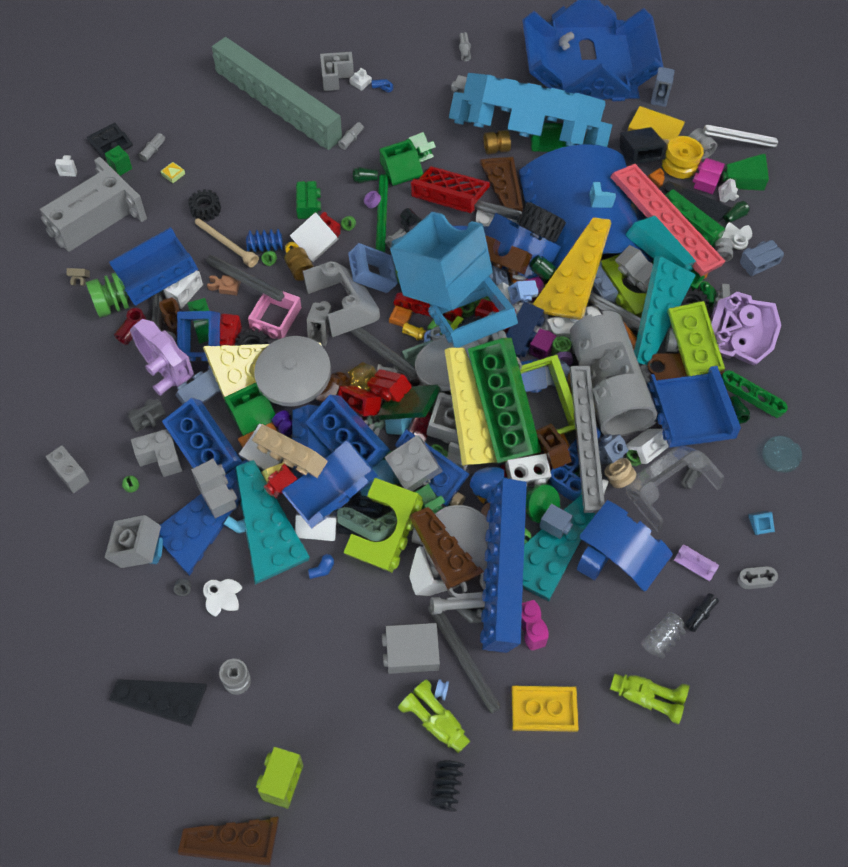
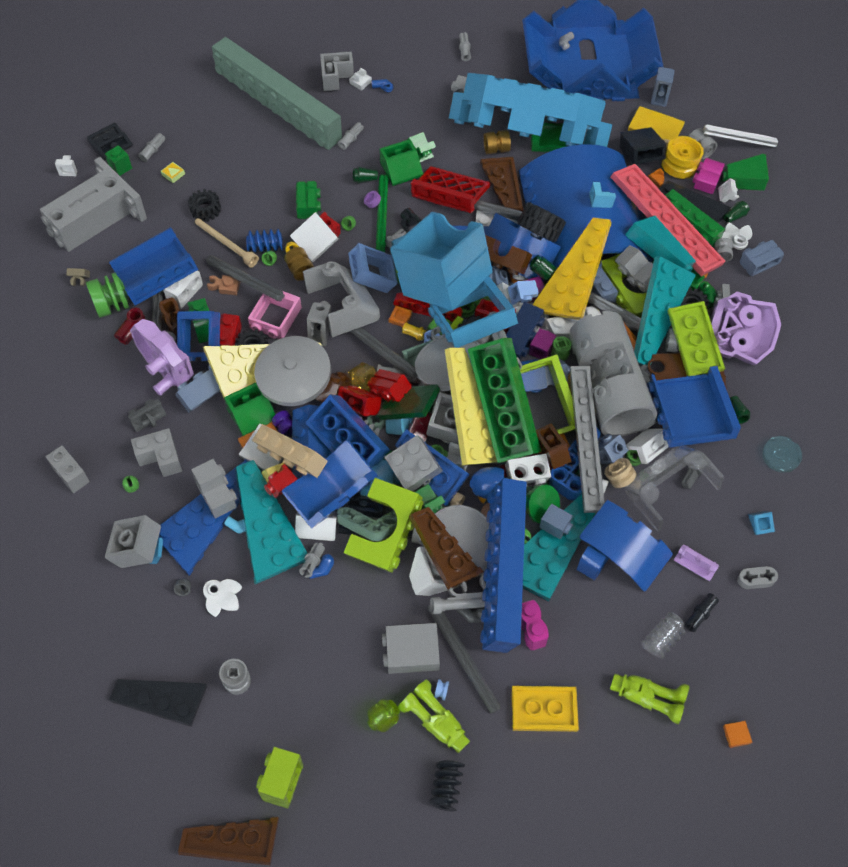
(200, 436): blue slope -> none
(312, 559): none -> light grey axle
(383, 715): none -> clear neon green head
(566, 357): medium lavender tile -> none
(737, 734): none -> orange tile
(752, 396): green beam -> none

